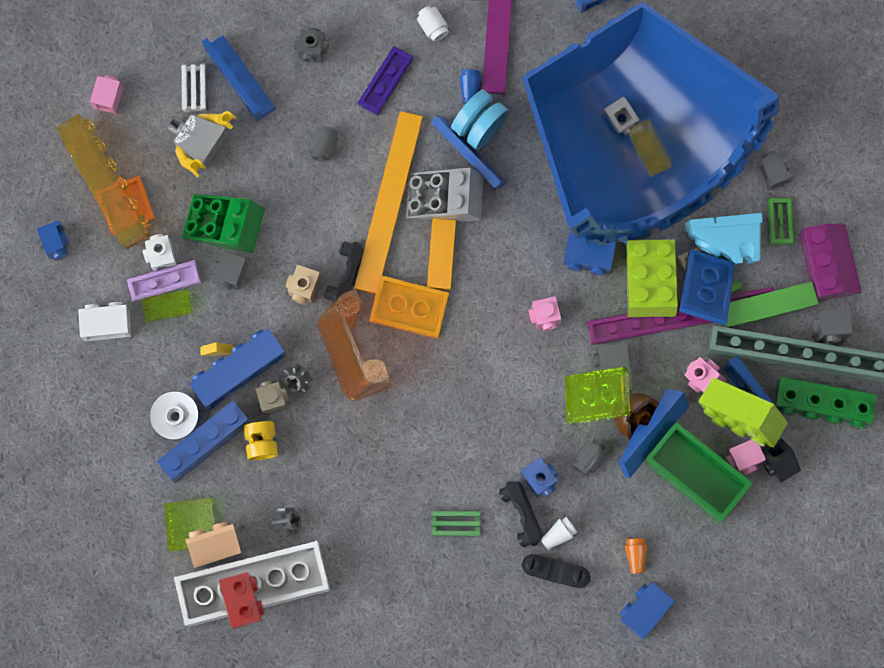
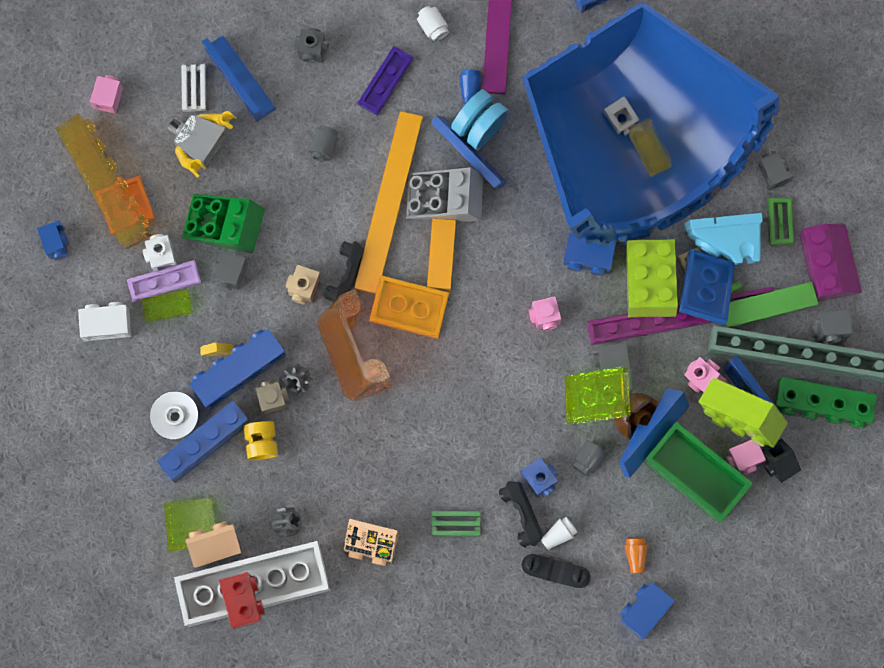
(370, 542): none -> slope

